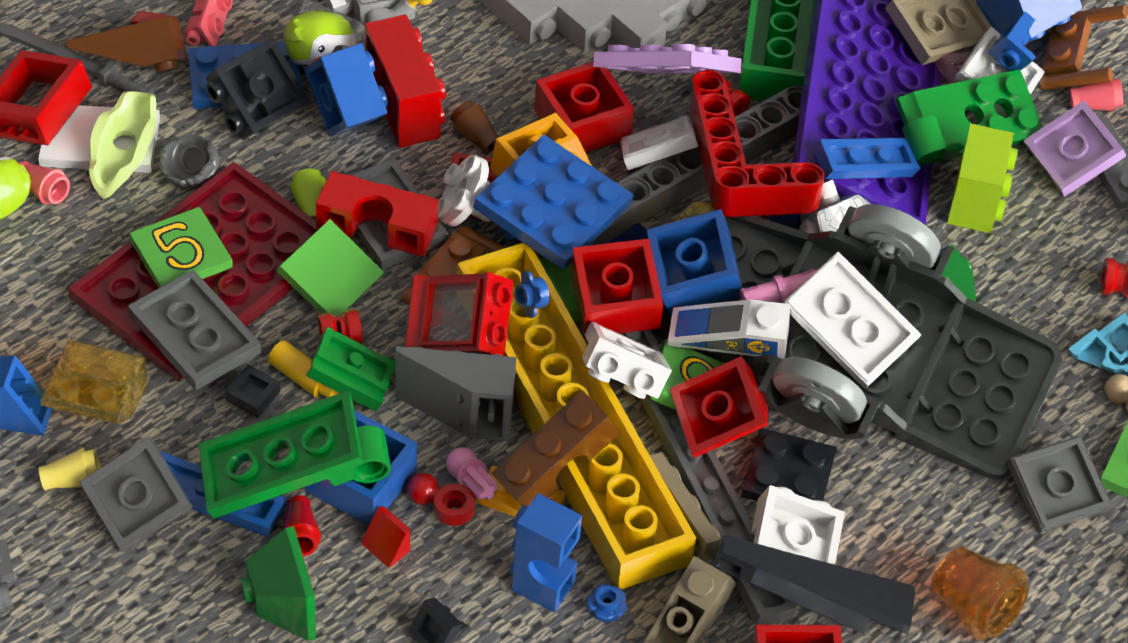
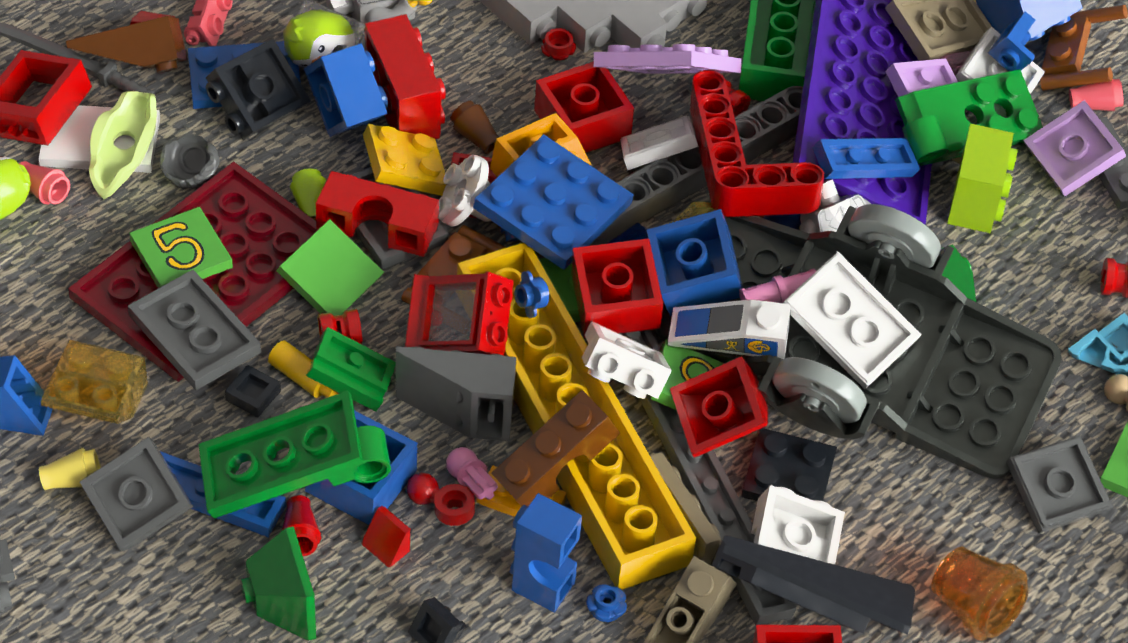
(405, 159): none -> yellow plate
(558, 44): none -> red plate
(920, 75): none -> lavender plate

